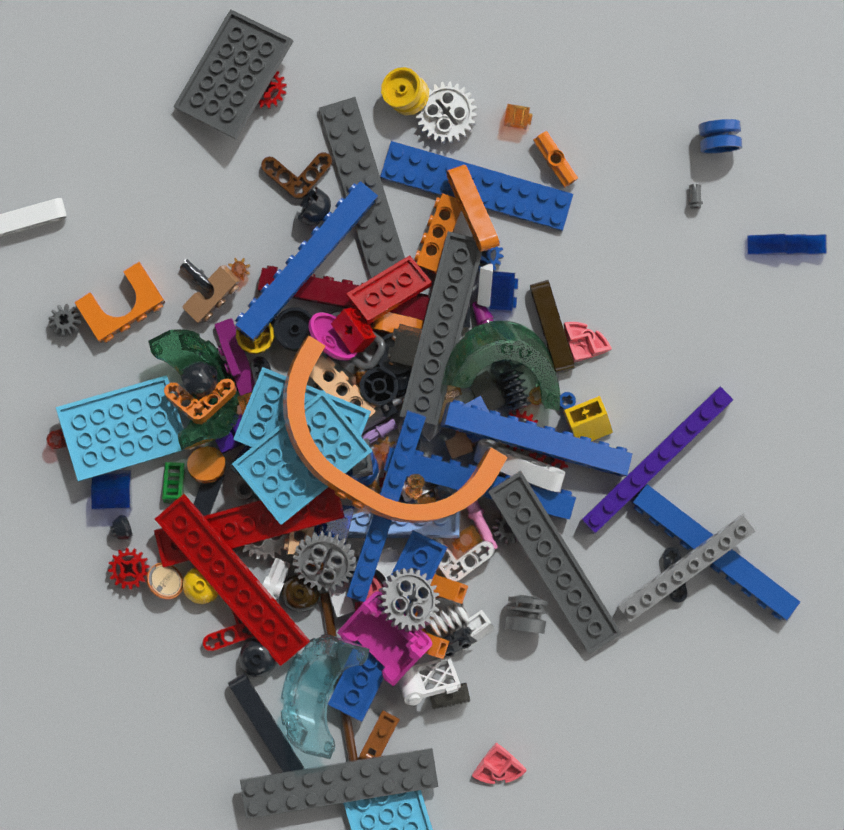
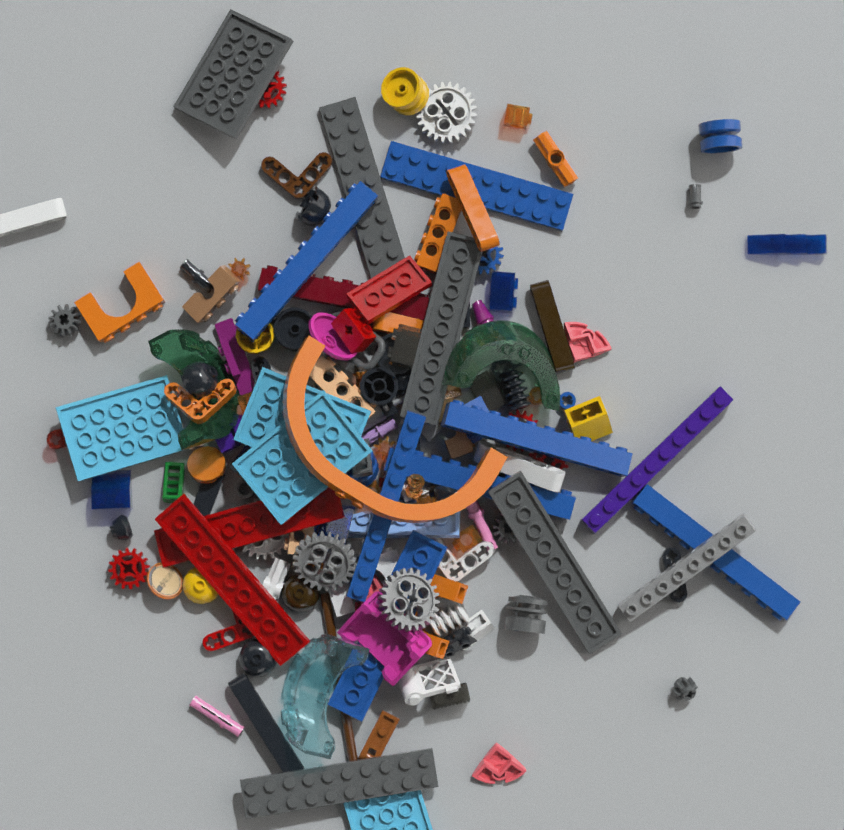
(235, 729): none -> bright pink pin
(485, 283): white slope -> none
(685, 688): none -> dark grey gear

